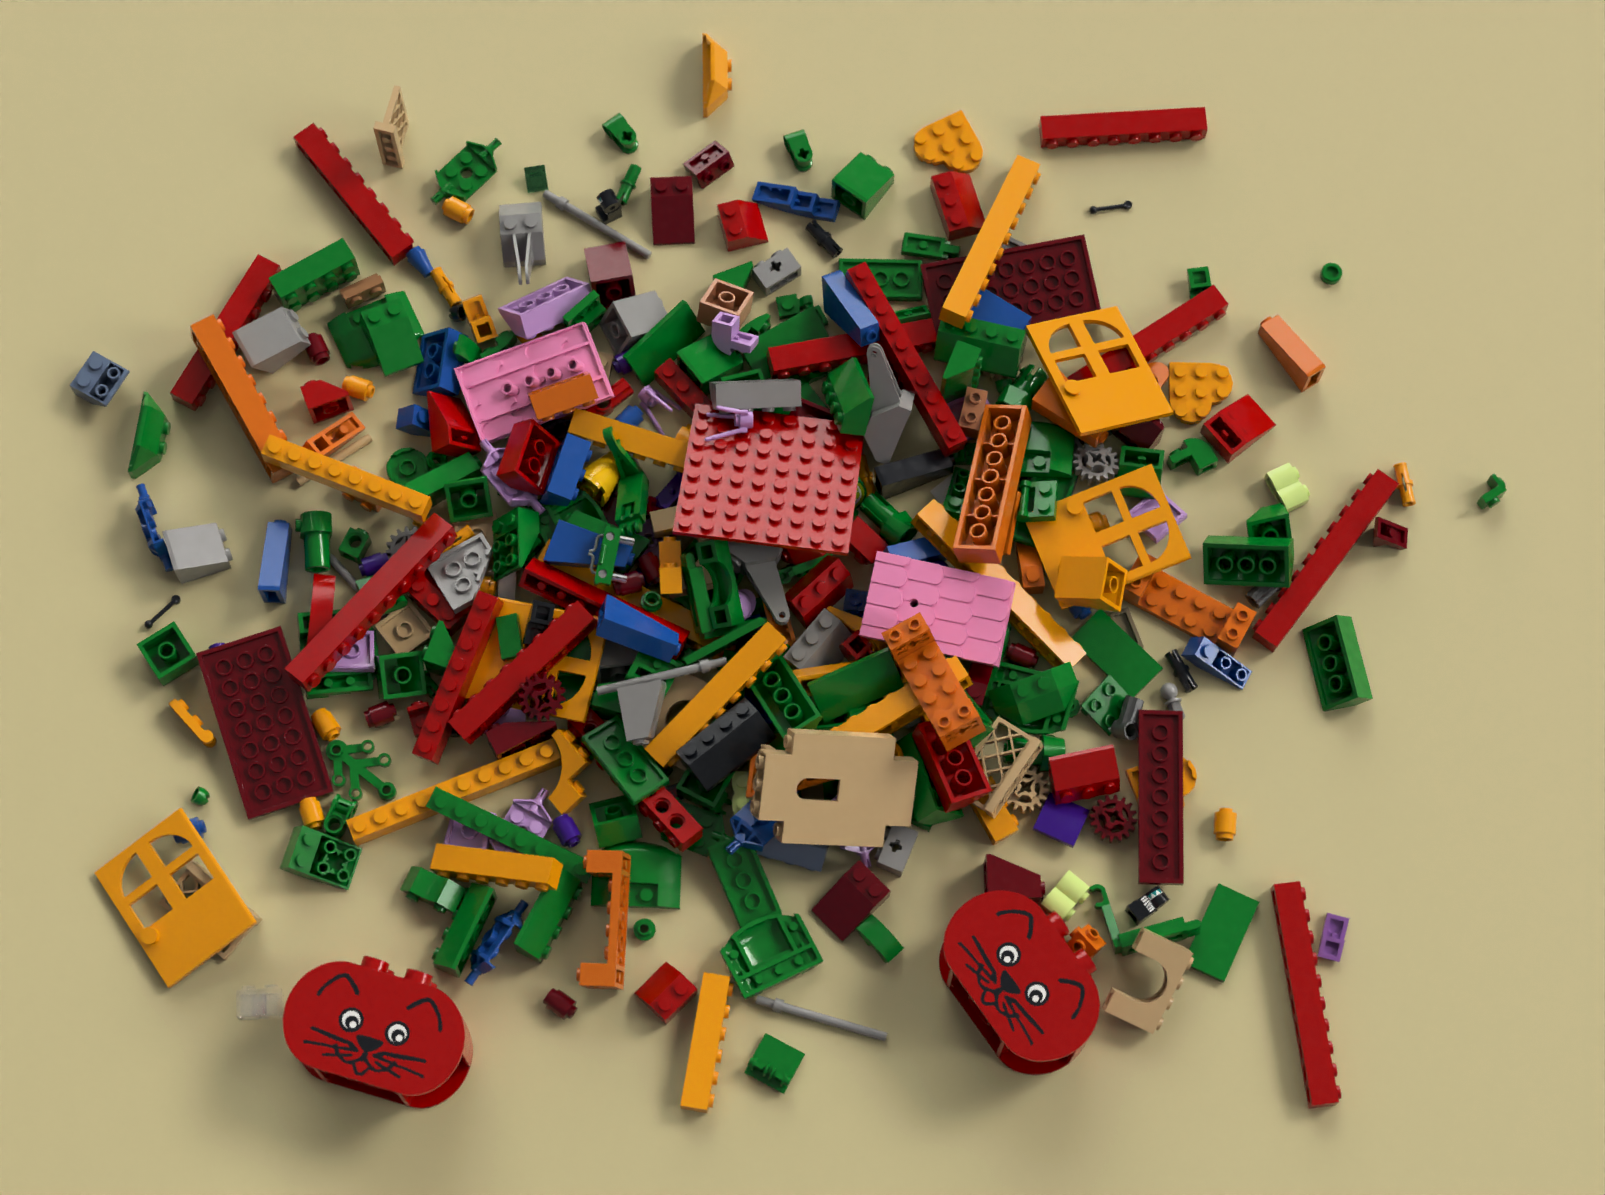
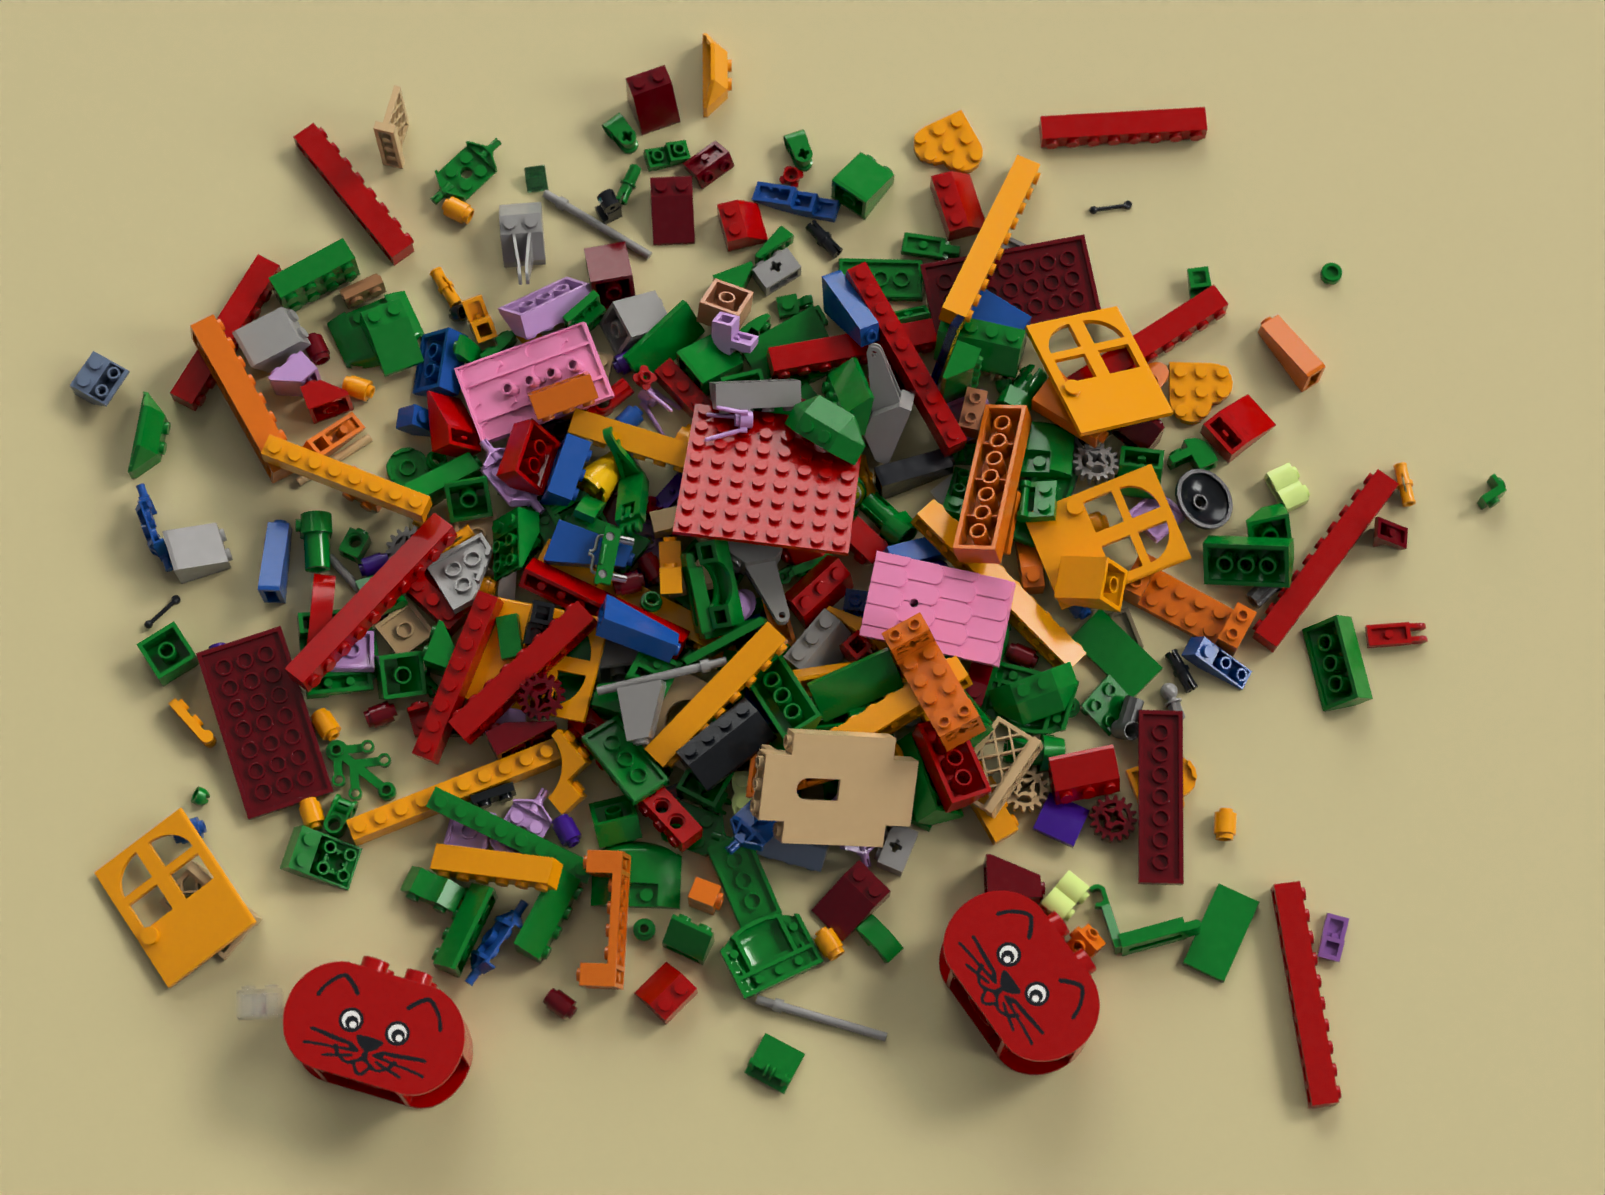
(292, 375): none -> lavender slope
(419, 260): blue cone -> none
(501, 793): none -> black plate
(589, 509): none -> green slope
(644, 383): none -> red plate
(652, 99): none -> dark red slope
(667, 156): none -> green slope
(688, 938): none -> green slope
(705, 896): none -> orange brick
(705, 1043): light orange brick -> none
(778, 241): none -> green slope
(791, 171): none -> red plate
(828, 427): none -> green wedge
(829, 943): none -> light orange brick
(947, 349): none -> tile
(1147, 905): black leg -> none
(1148, 1012): tan arch -> none
(1203, 499): none -> black dish
(1394, 634): none -> red hinge

